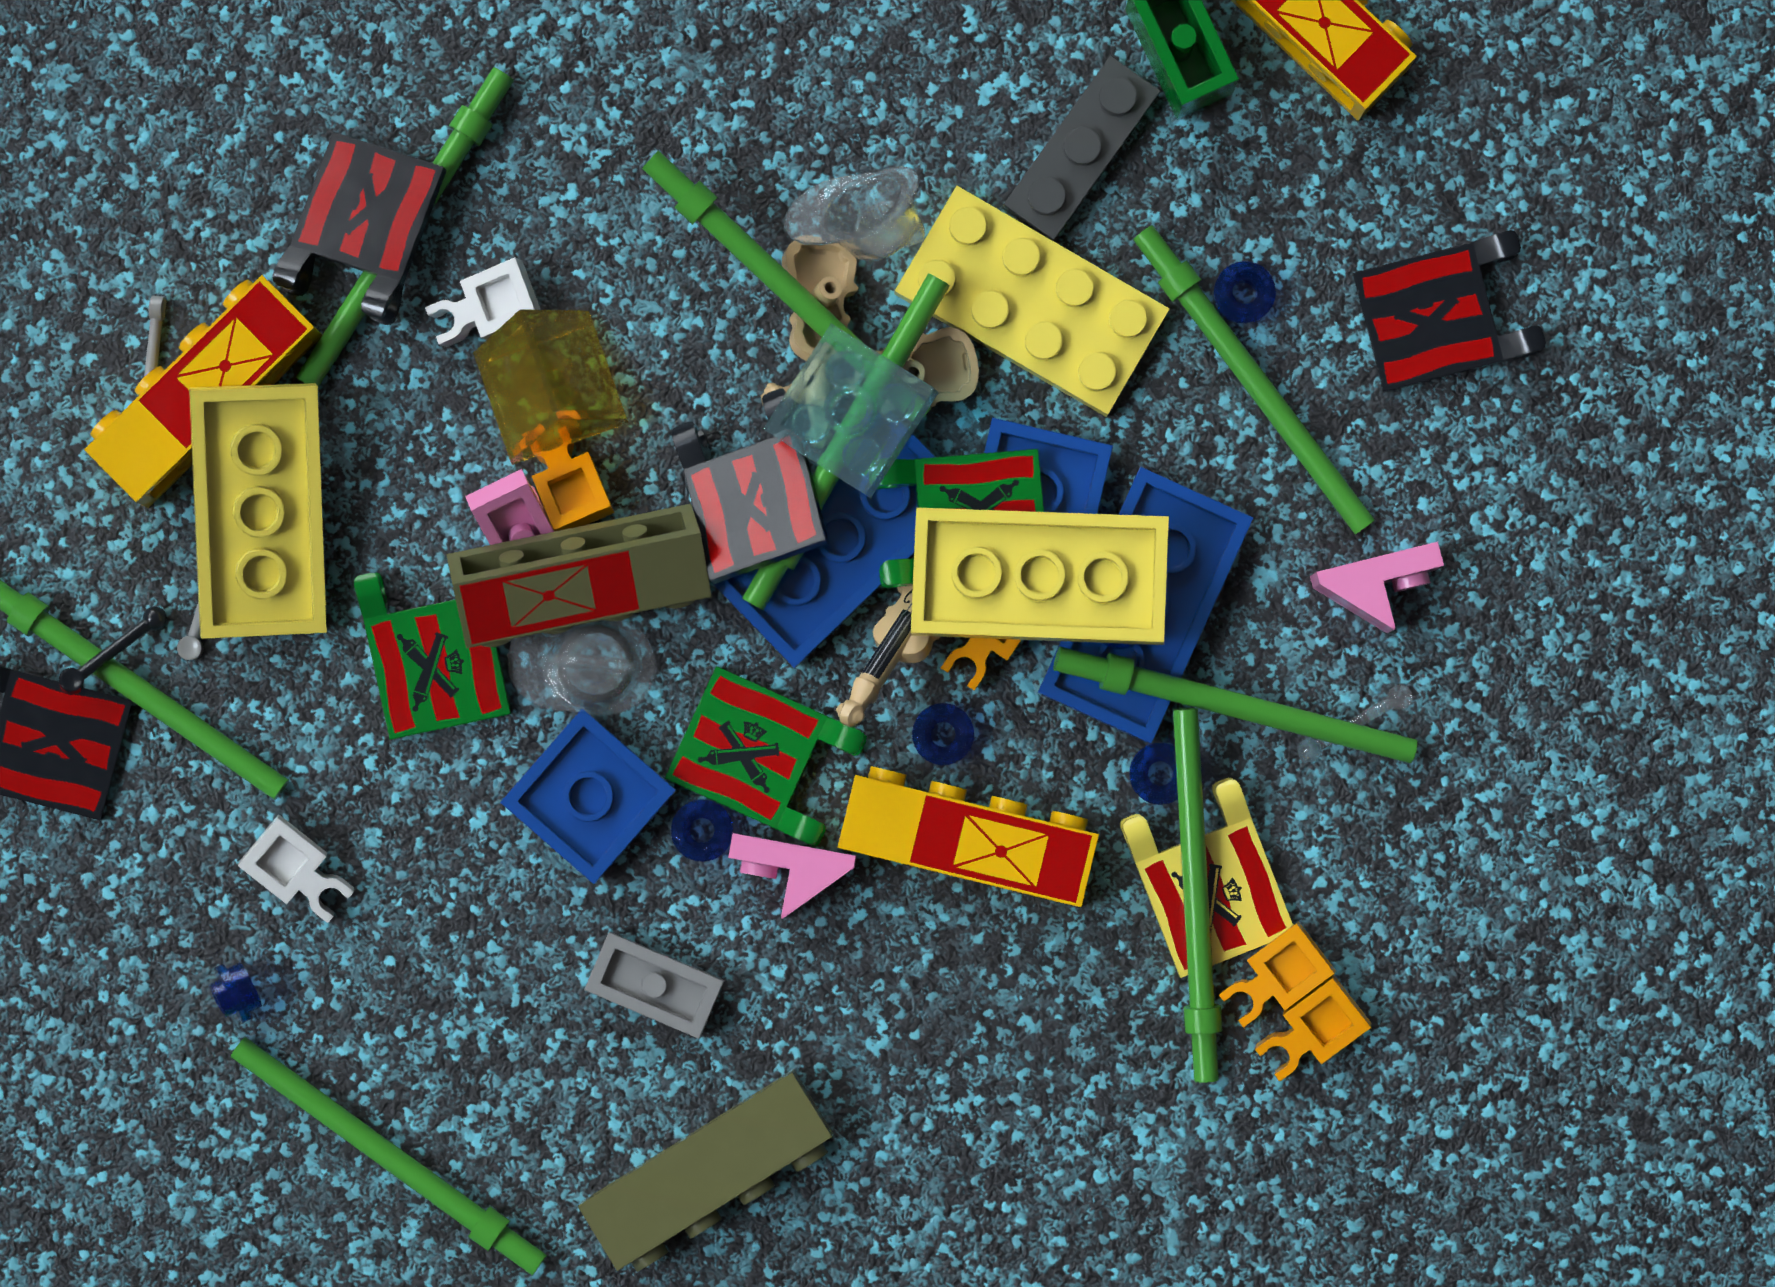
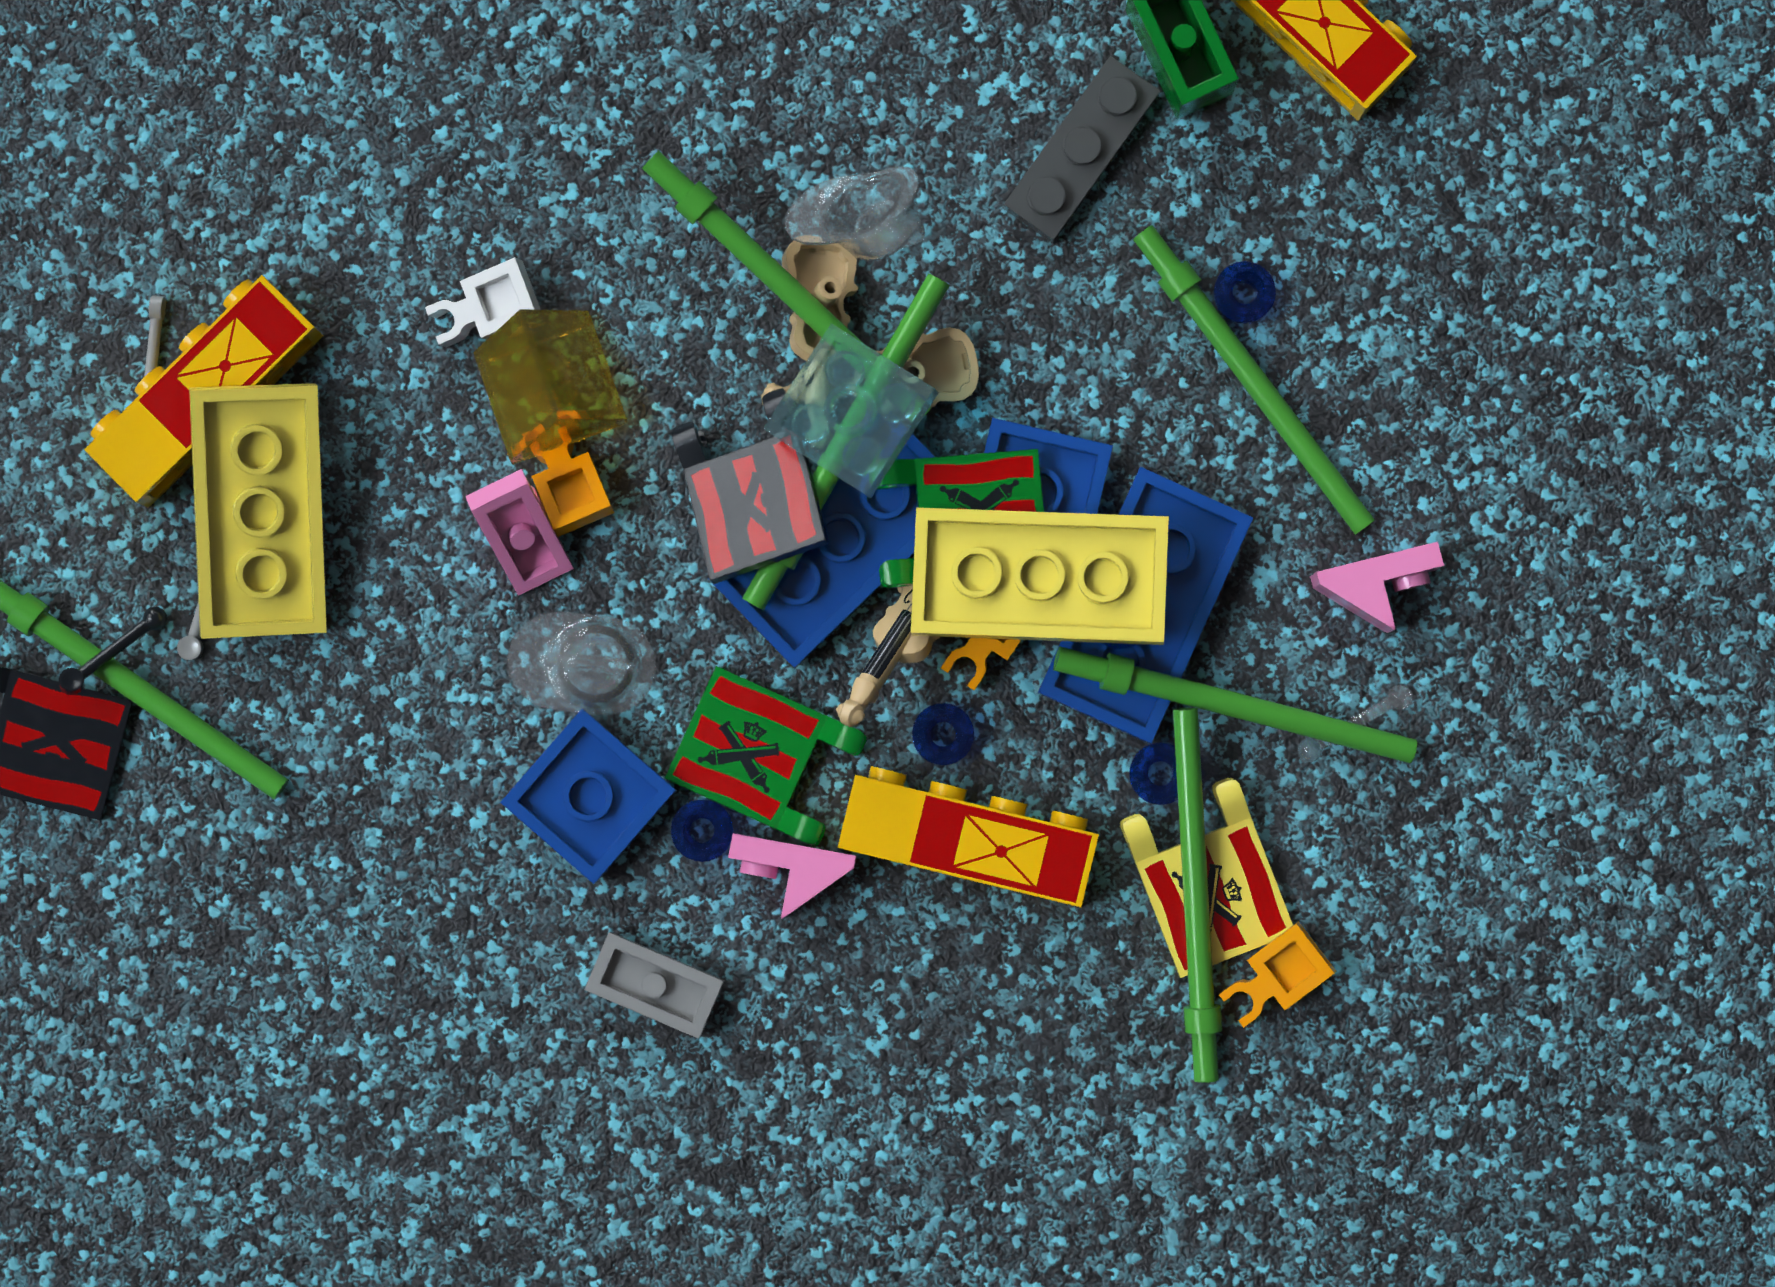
(234, 992): clear blue plate -> none
(288, 862): white plate -> none
(364, 214): black flag -> none
(424, 666): flag -> none
(469, 128): bright green bar -> none
(486, 1227): bright green bar -> none
(579, 576): olive brick -> none
(706, 1170): olive brick -> none
(1034, 301): light yellow plate -> none
(1321, 1023): light orange plate -> none
(1434, 314): flag -> none

